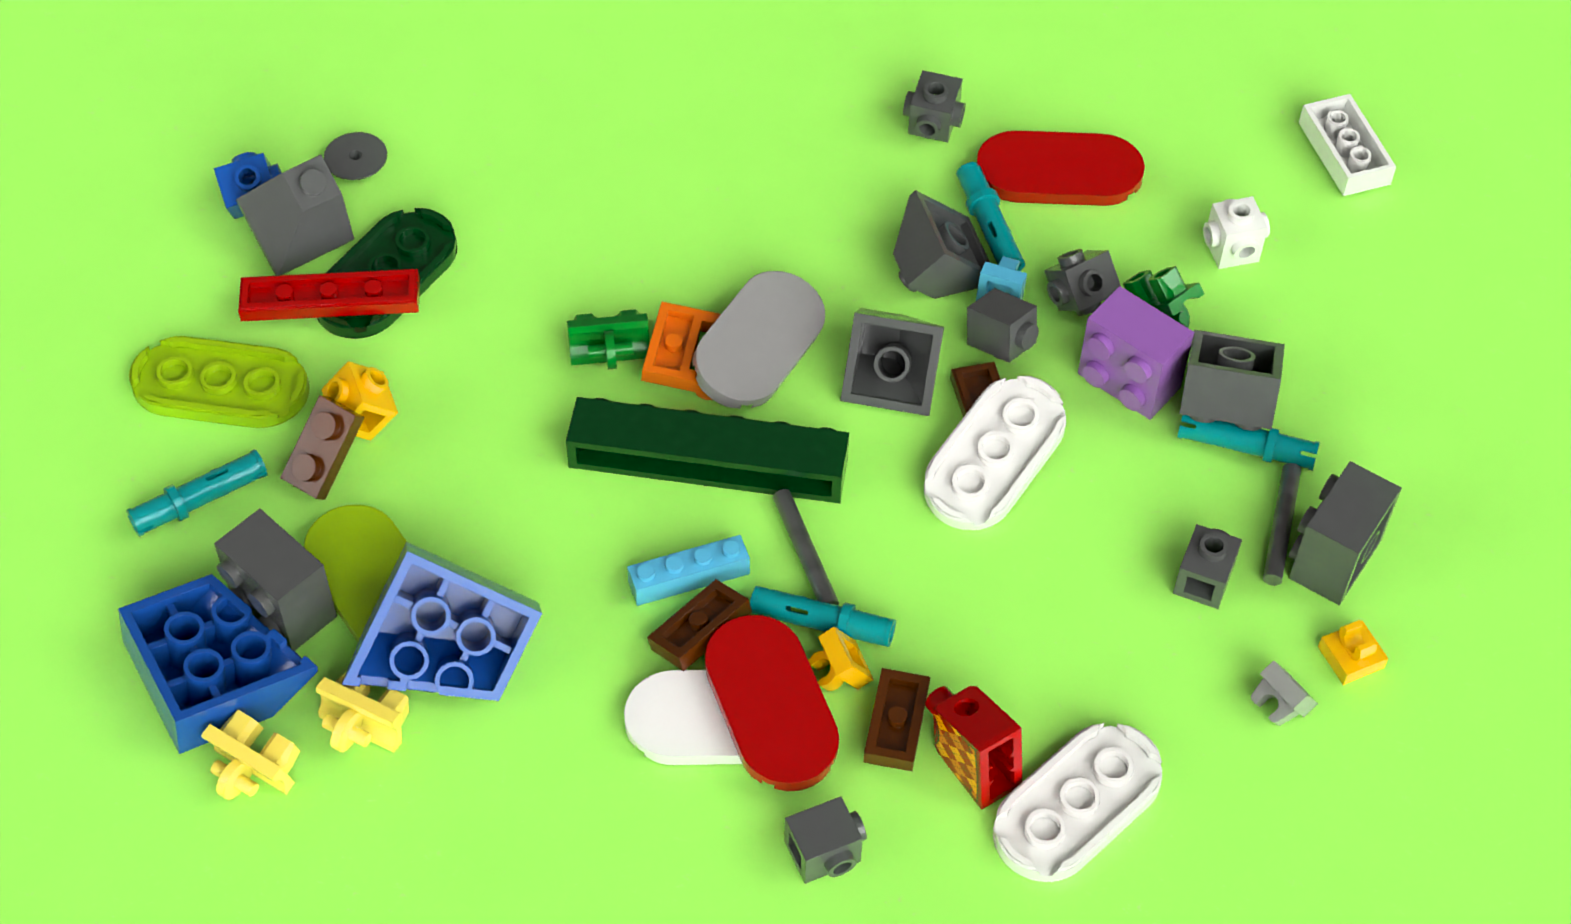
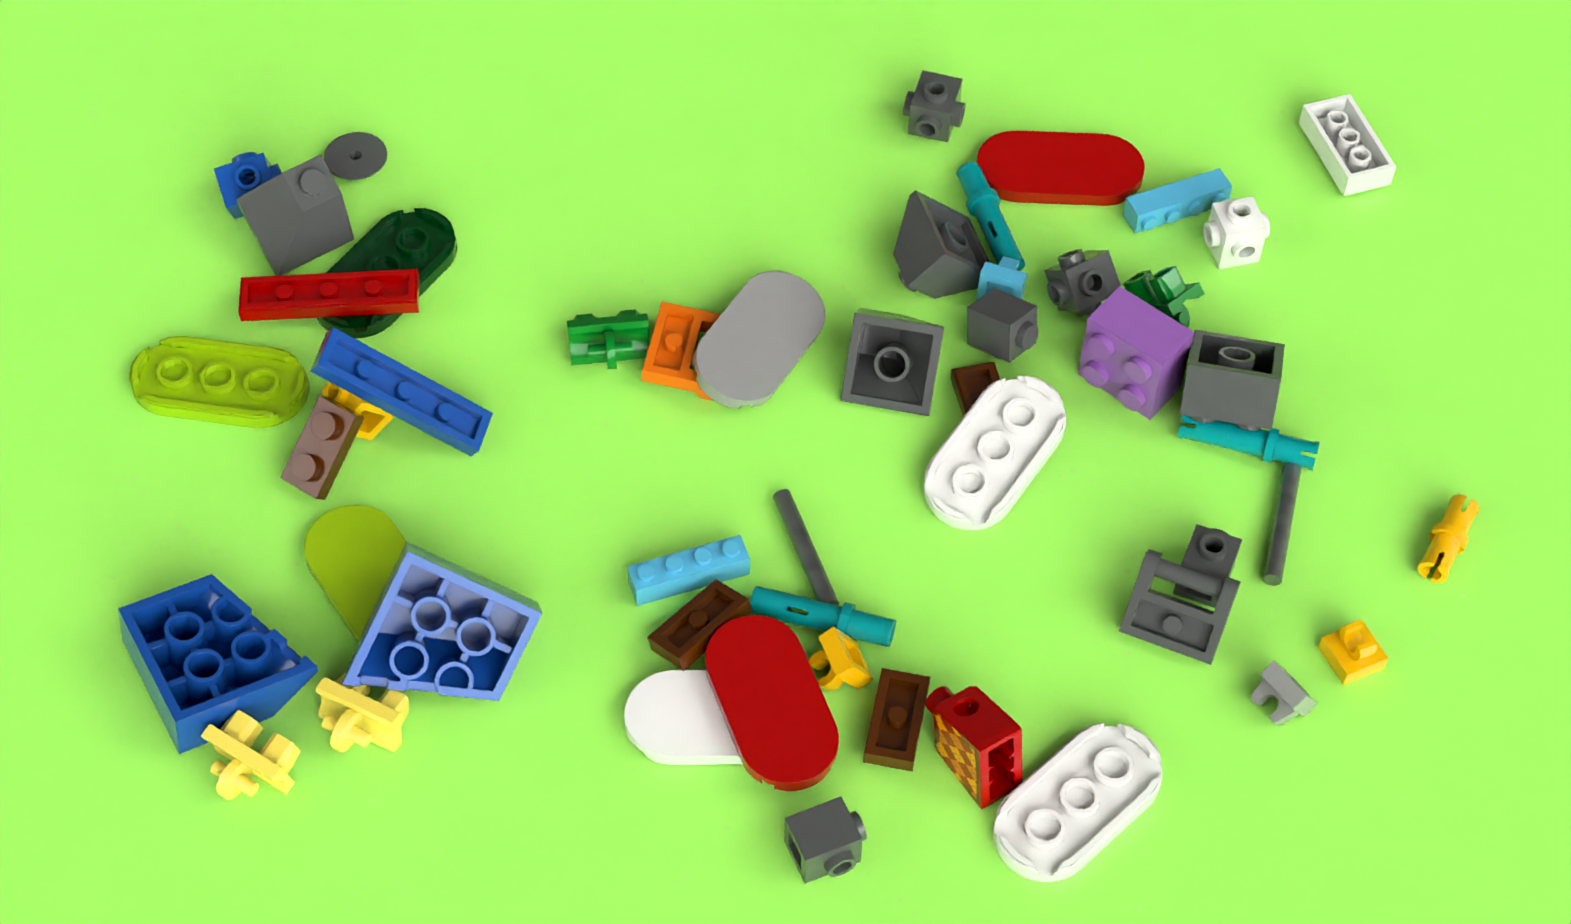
(196, 493): teal pin -> none
(276, 578): dark grey brick -> none
(401, 391): none -> blue plate
(707, 449): dark green brick -> none
(1173, 621): none -> dark grey plate
(1176, 200): none -> medium azure piece
(1342, 531): dark grey brick -> none
(1448, 538): none -> yellow pin

